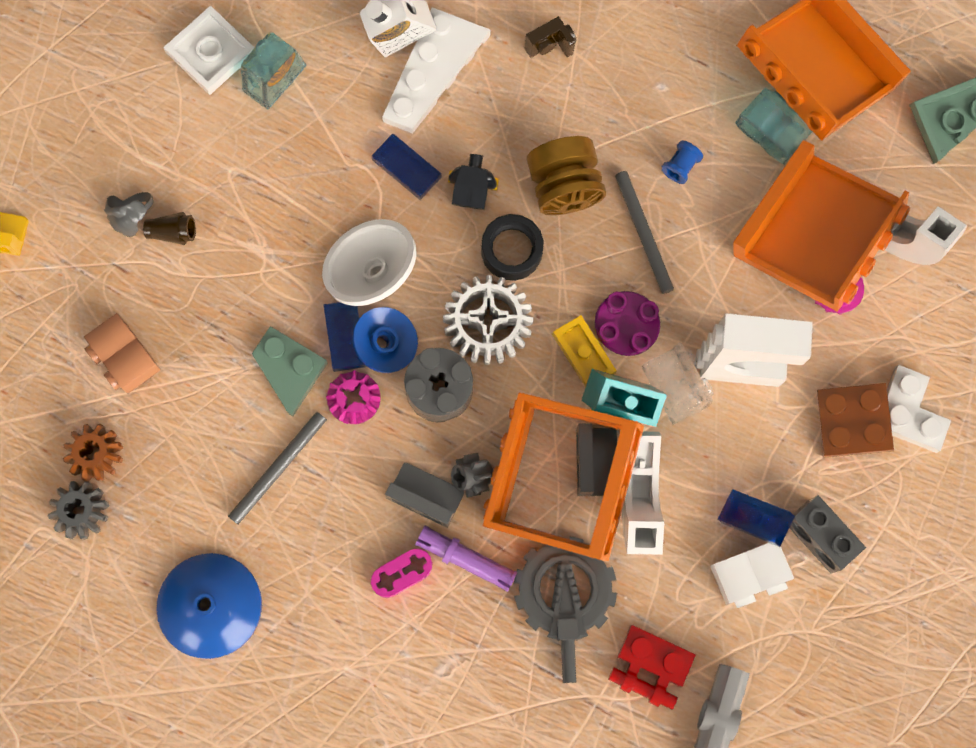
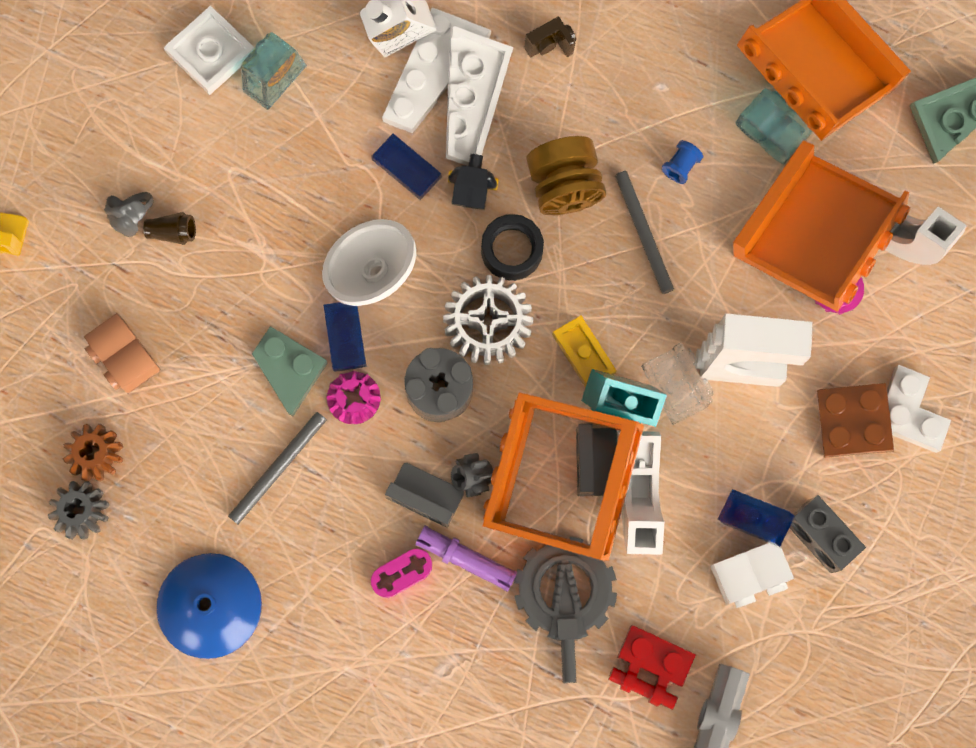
(395, 330): blue dish -> none
(474, 87): none -> white wing
(627, 323): magenta dish -> none

